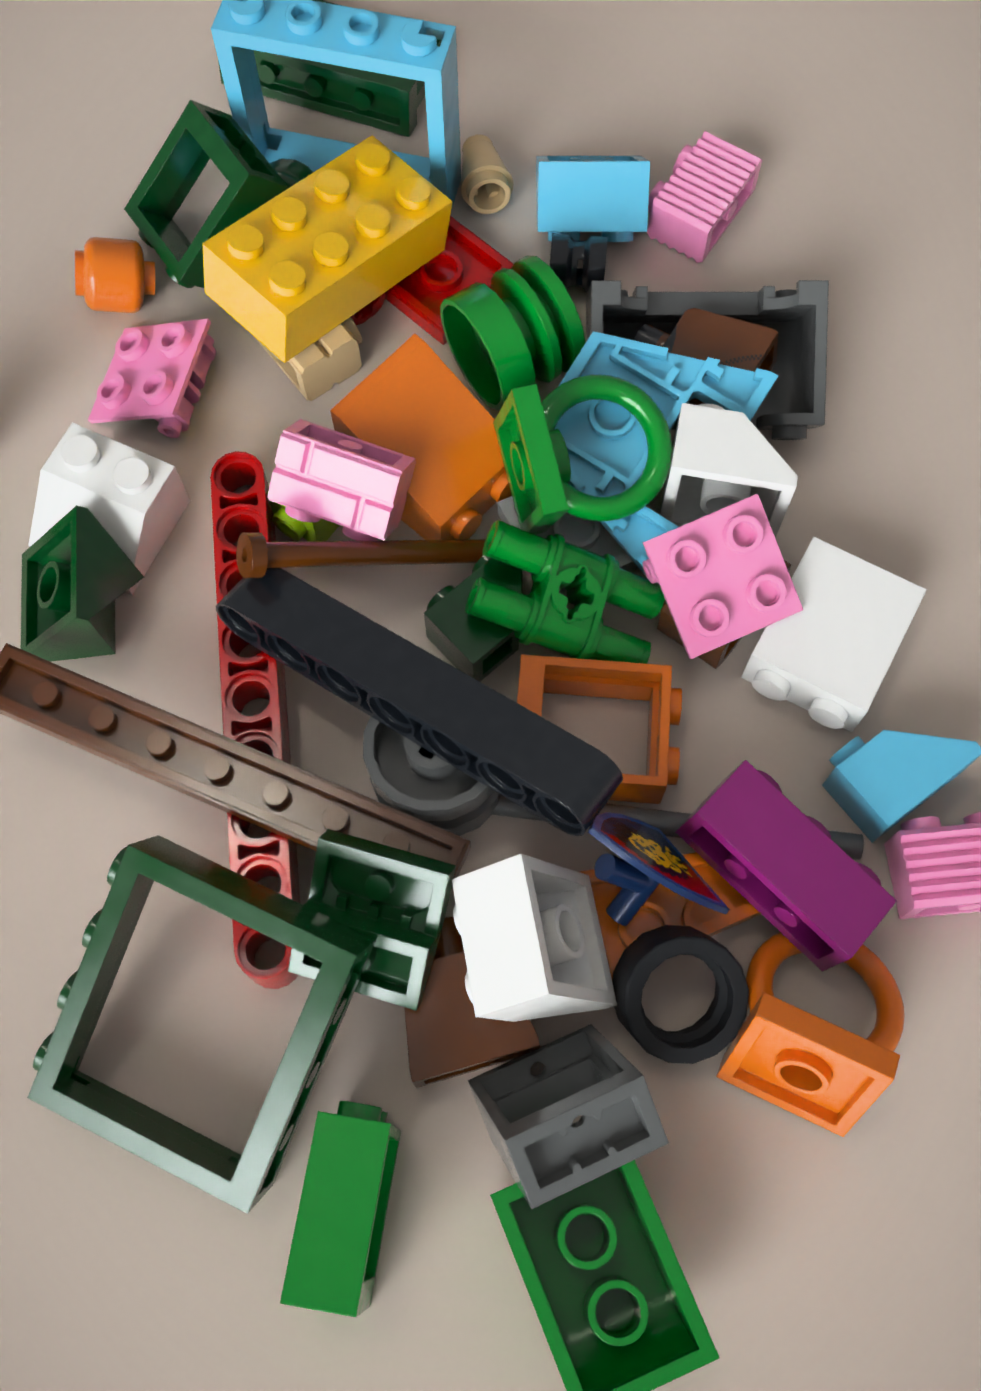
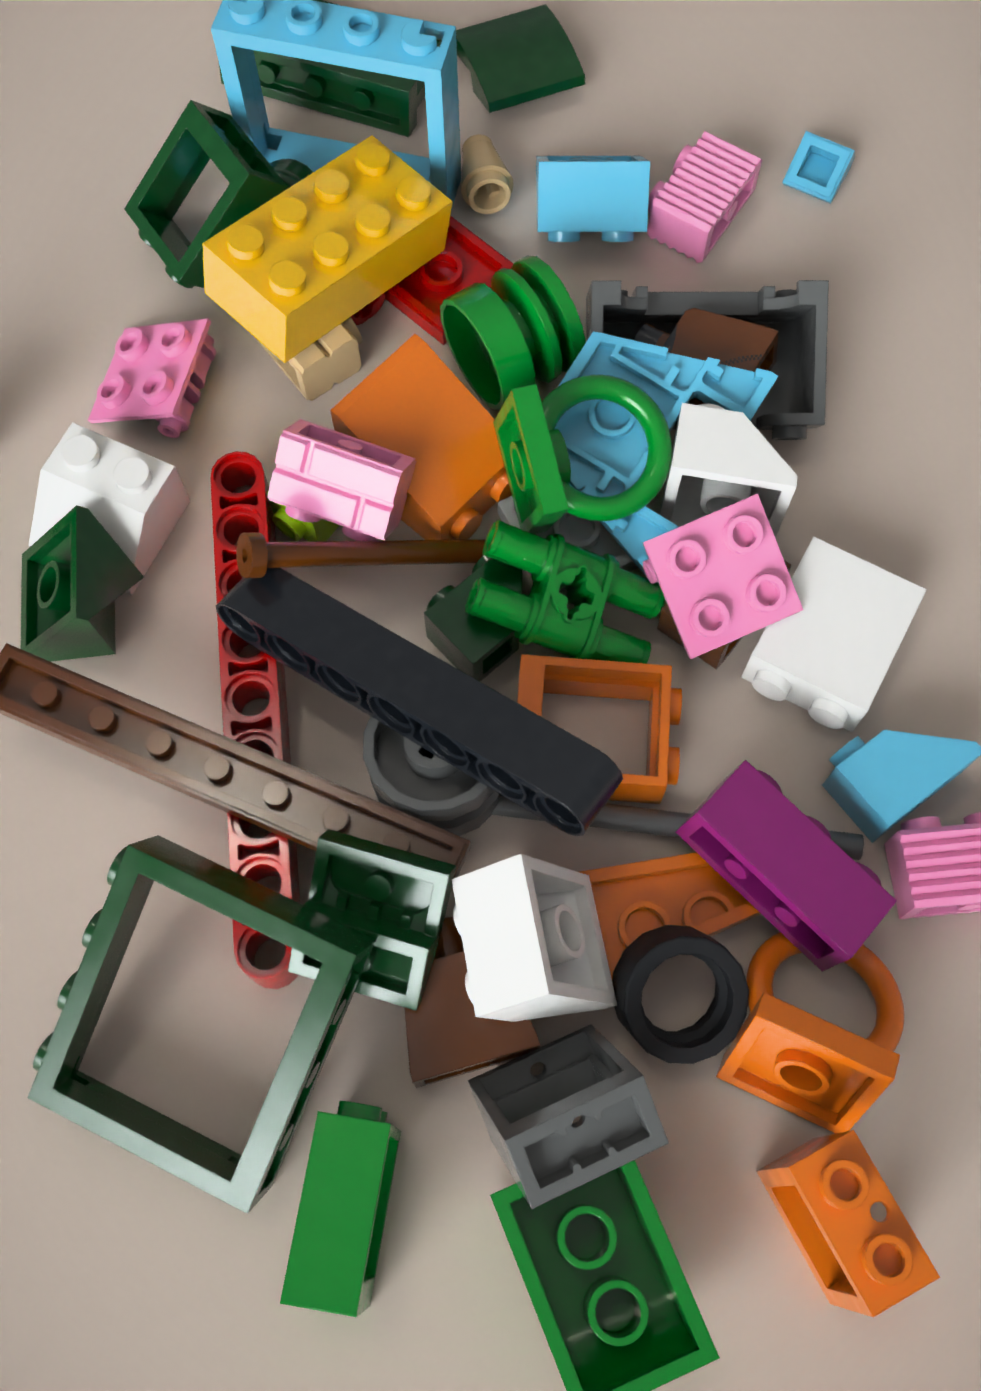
(113, 275): orange head -> none
(519, 58): none -> dark green slope
(565, 258): black wheel -> none
(643, 864): shield -> none
(819, 167): none -> medium azure slope
(826, 1204): none -> orange window

